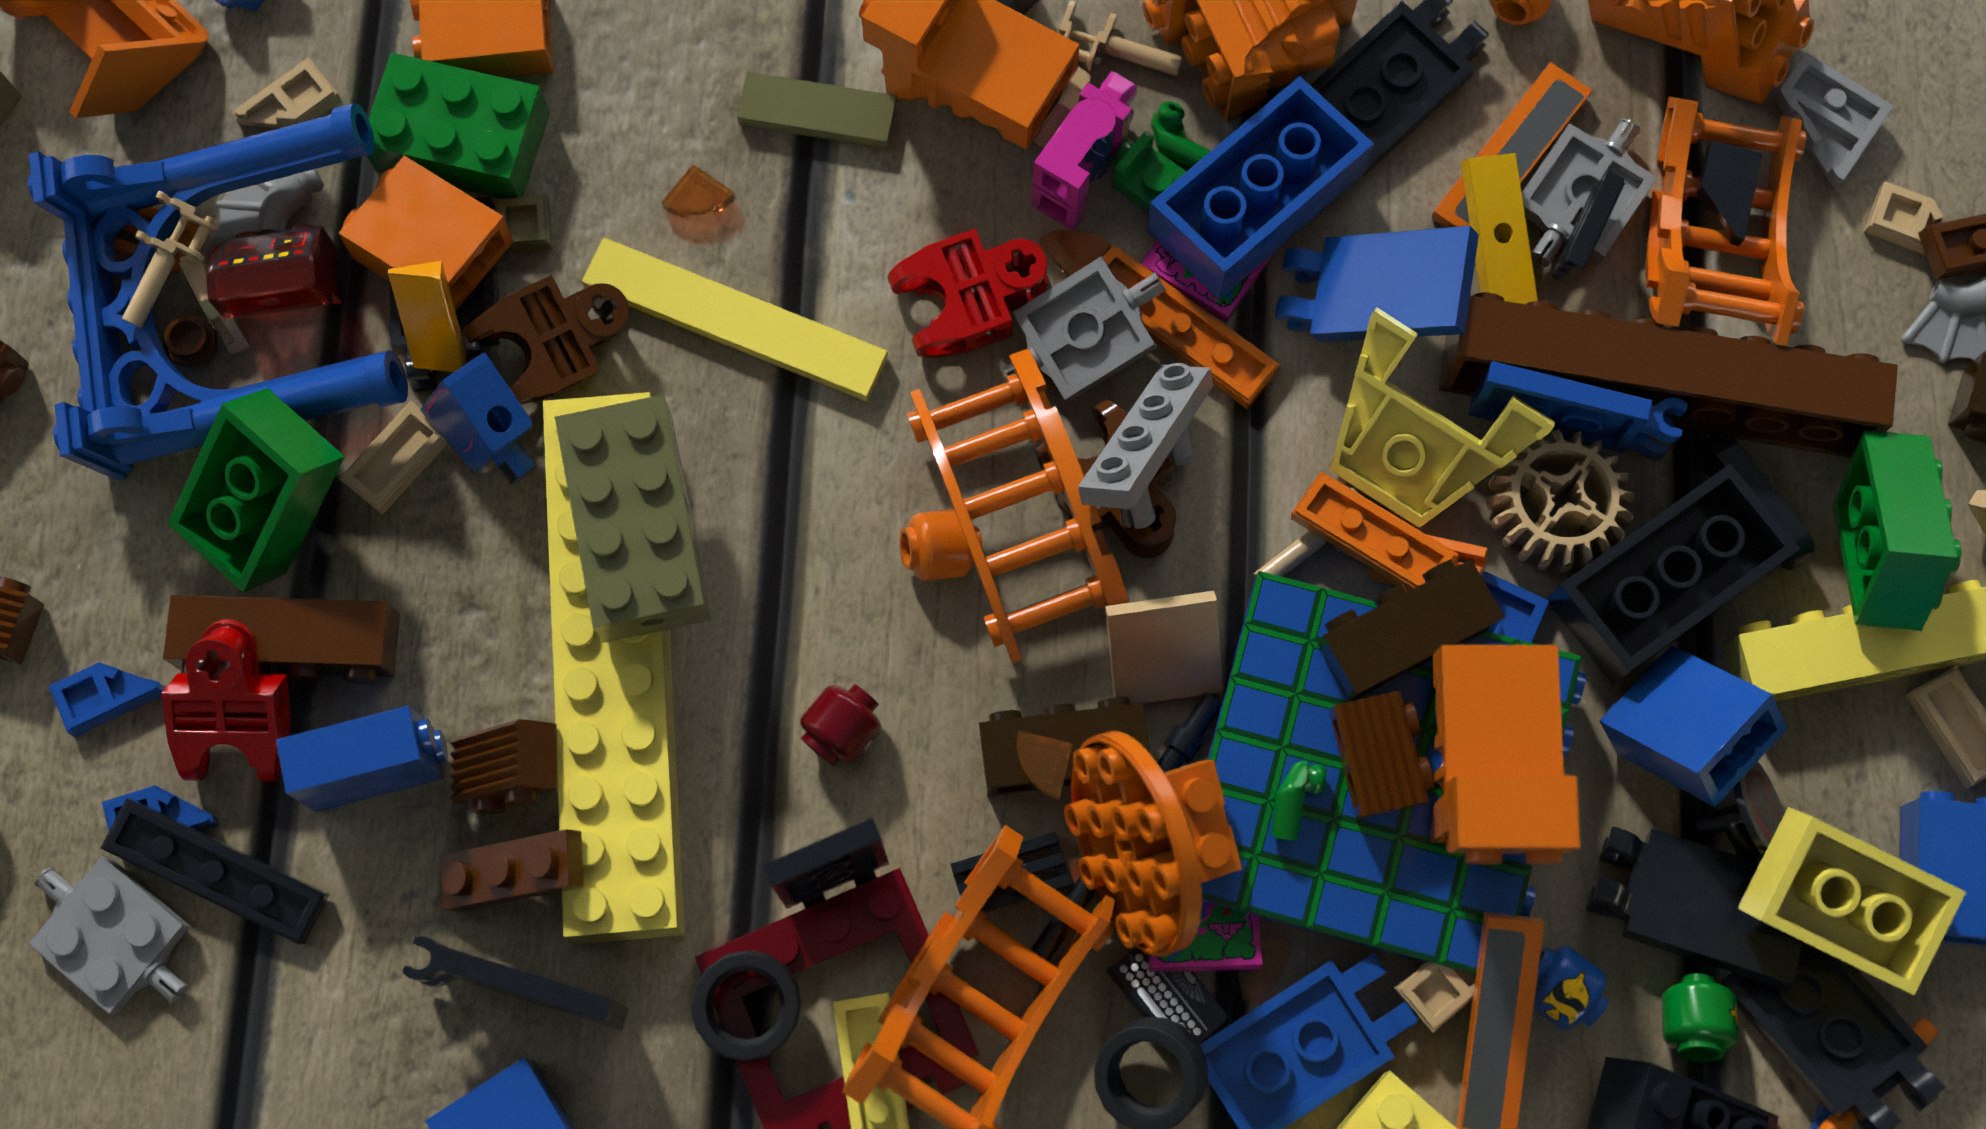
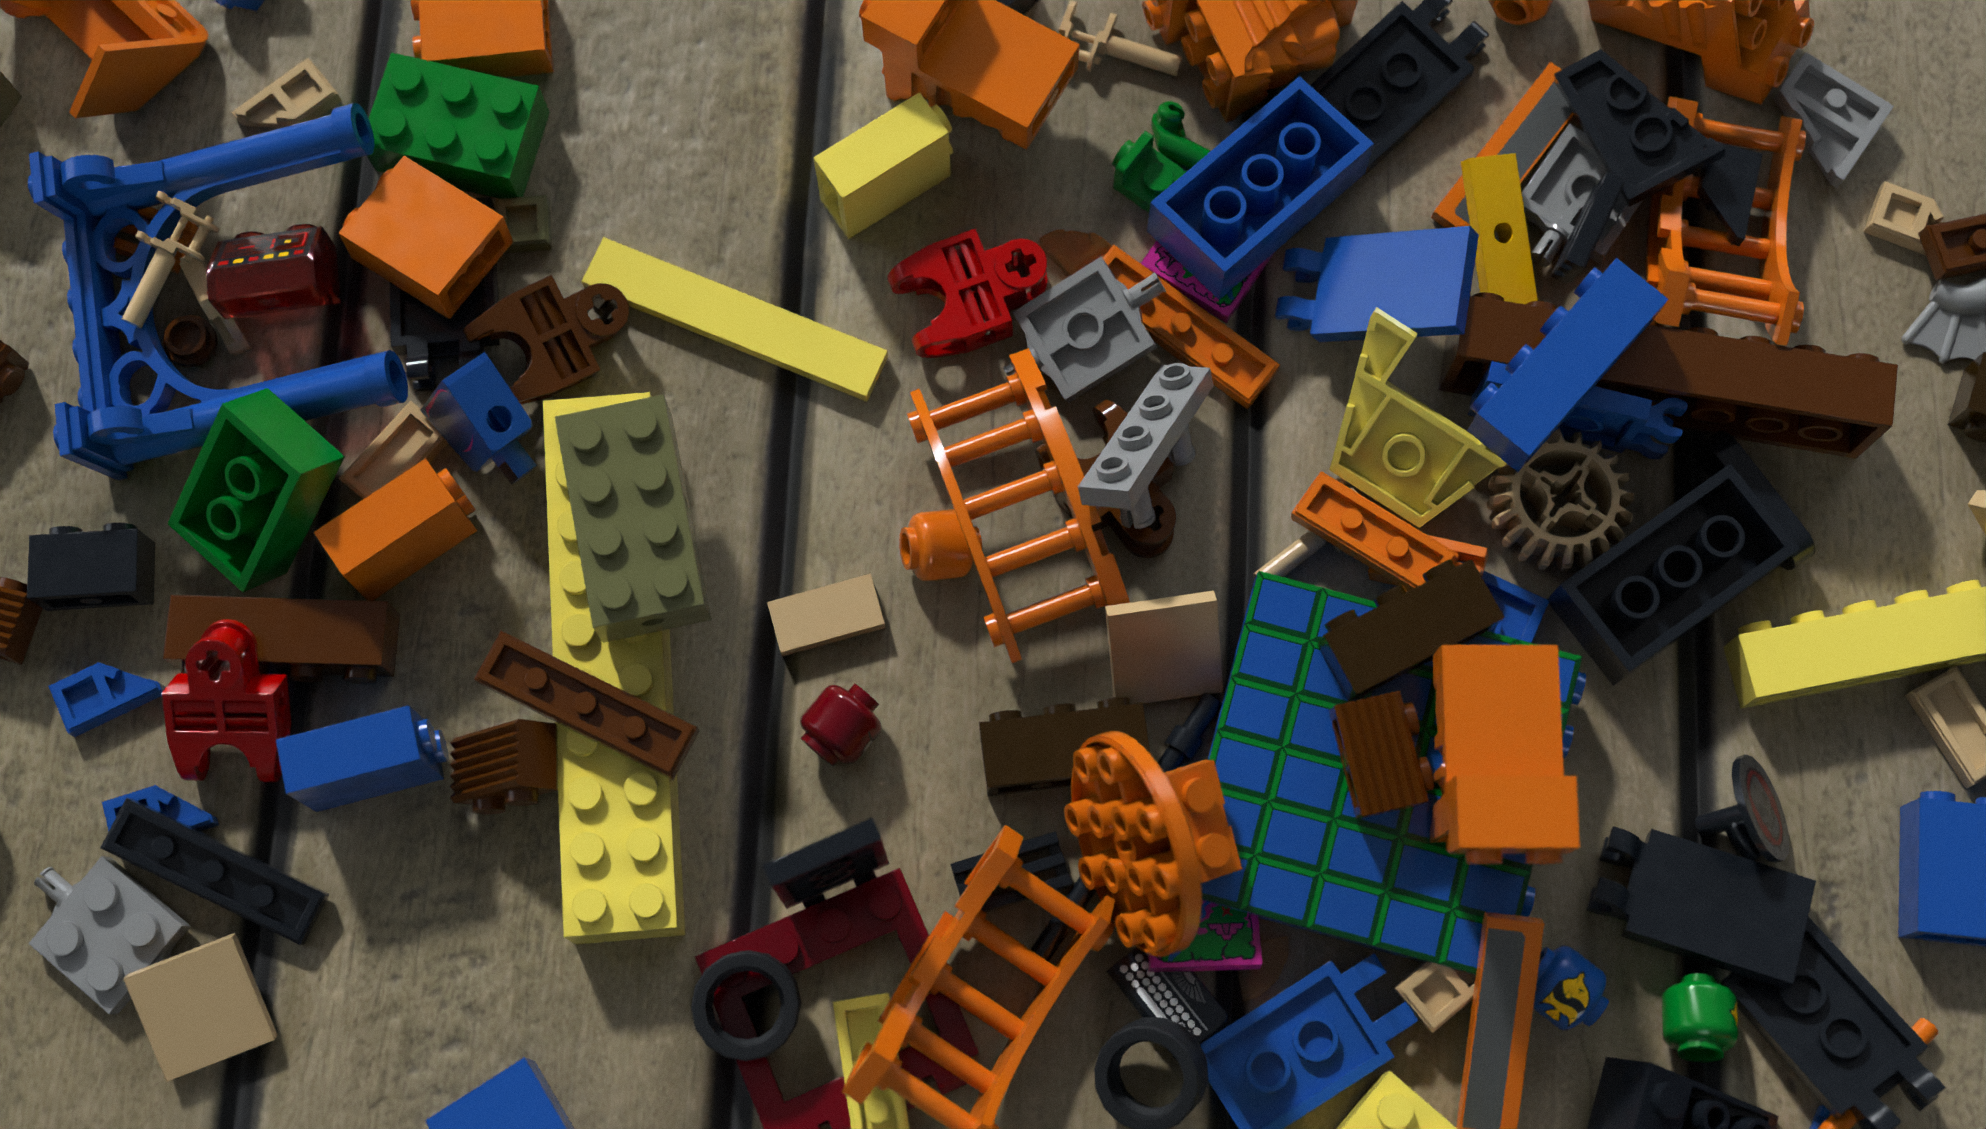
(91, 568): none -> black brick
(200, 1007): none -> tan tile
(266, 205): light grey arm -> none
(398, 529): none -> orange brick
(428, 316): light orange slope -> none
(451, 964): black tile -> none
(511, 870): reddish brown plate -> none
(587, 705): none -> reddish brown tile
(697, 195): clear orange tile -> none
(817, 110): olive tile -> none
(826, 615): none -> tan tile
(884, 164): none -> light yellow brick
(1044, 762): clear orange tile -> none
(1064, 105): tan tile -> none
(1082, 149): dark pink hips -> none
(1290, 798): green arm -> none
(1566, 364): none -> blue brick
(1632, 127): none -> black wing
(1694, 725): blue brick -> none
(1851, 900): light yellow brick -> none
(1895, 530): green brick -> none

